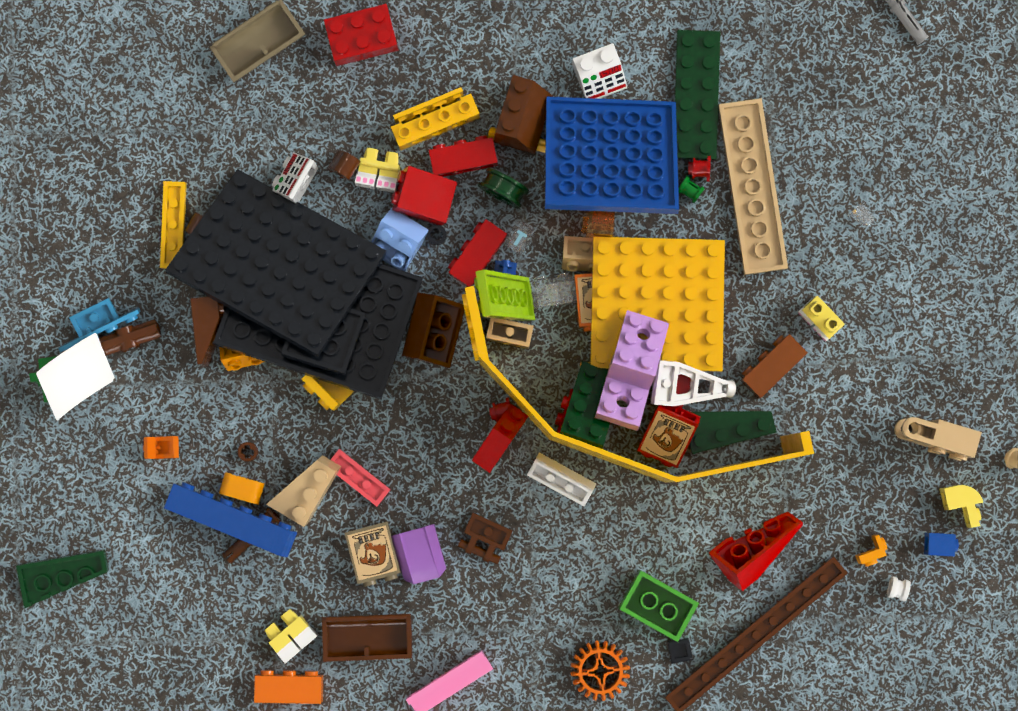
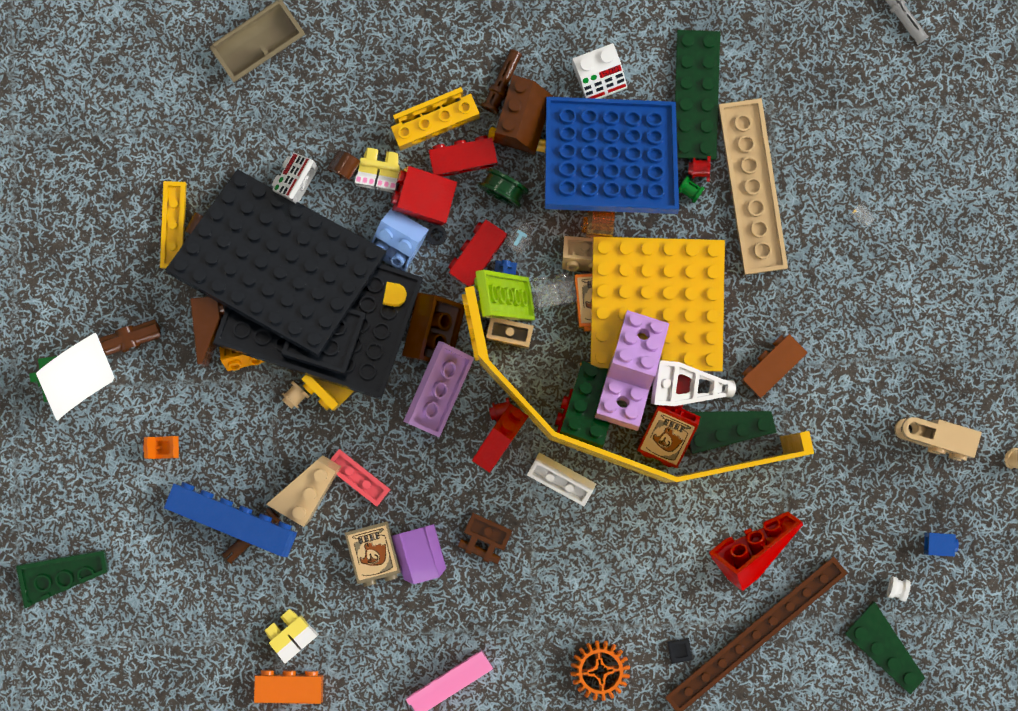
(97, 319): dark azure bracket -> none
(241, 488): light orange beam -> none
(252, 447): reddish brown bush -> none
(294, 396): none -> tan brick
(361, 35): red brick -> none
(367, 637): reddish brown container -> none
(394, 294): none -> yellow tile
(438, 389): none -> lavender plate
(498, 90): none -> reddish brown pin
(658, 605): bright green brick -> none
(825, 320): light yellow hips -> none
(870, 557): light orange bracket -> none
(879, 641): none -> dark green wing
(965, 497): light yellow brick -> none

